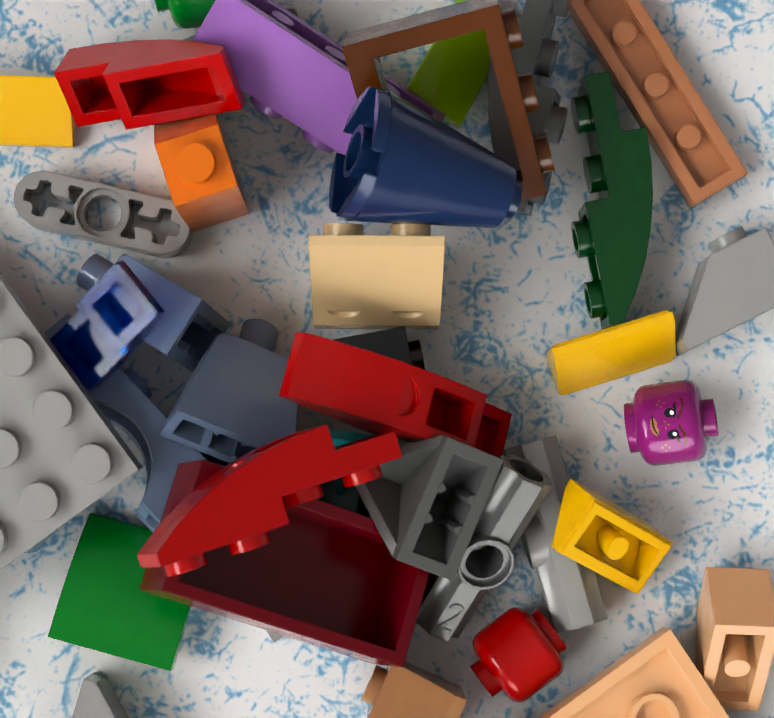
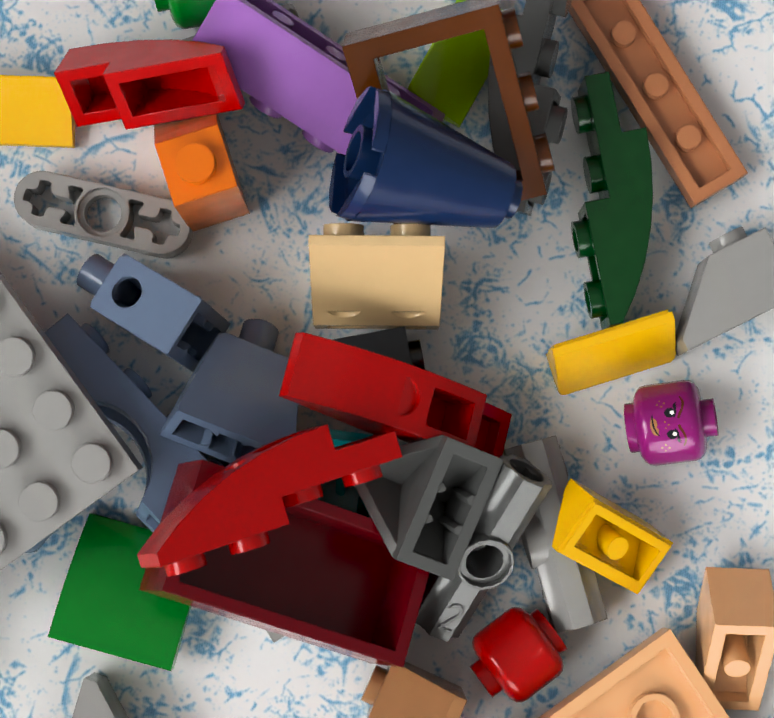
(109, 325): clear blue slope -> none

